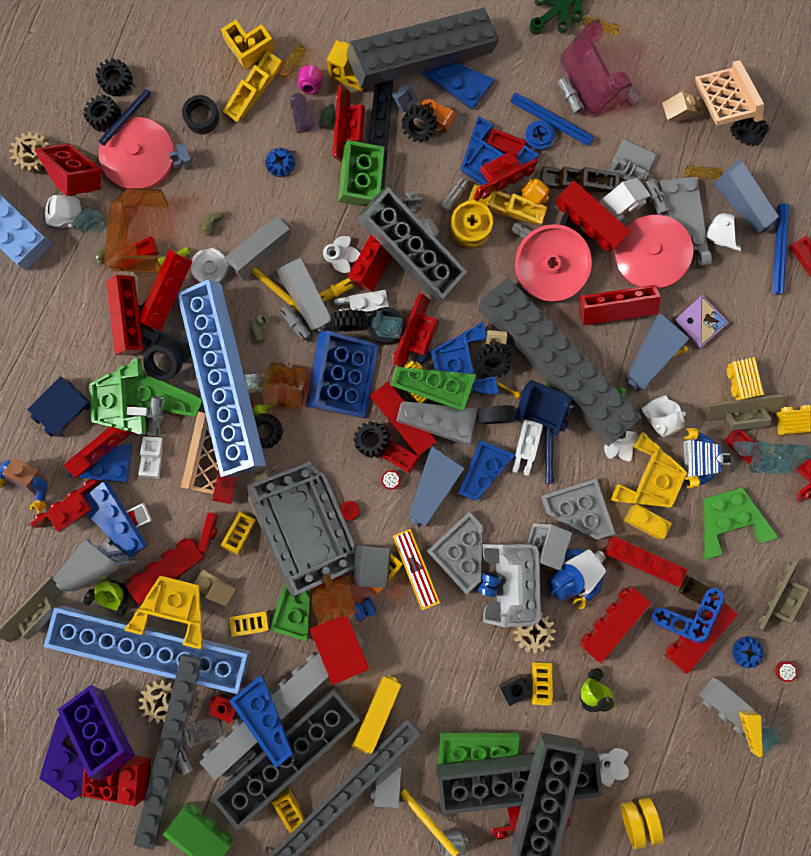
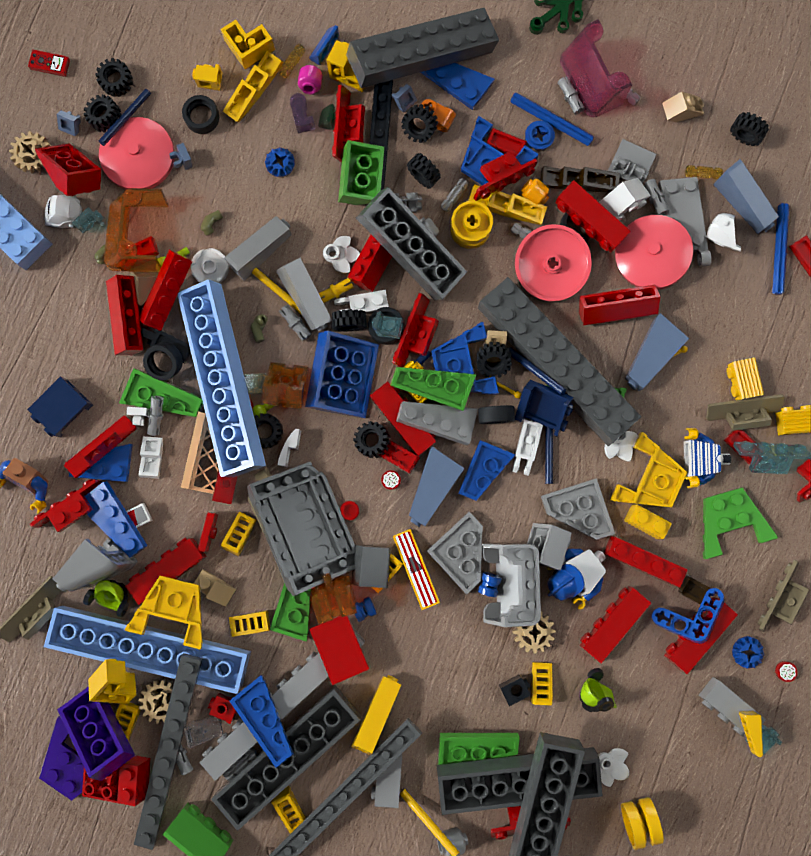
(49, 63): none -> red tile
(68, 122): none -> sand blue tile
(109, 399): bright green wing -> none
(112, 683): none -> yellow brick
(132, 708): none -> yellow slope
(208, 76): none -> yellow brick
(291, 443): none -> white slope
(325, 45): none -> blue slope
(423, 170): none -> black tyre
(536, 371): none -> dark blue bar
(611, 28): clear yellow axle -> none
(664, 416): white helmet -> none
(700, 321): tile -> none
(744, 90): light nougat fence -> none

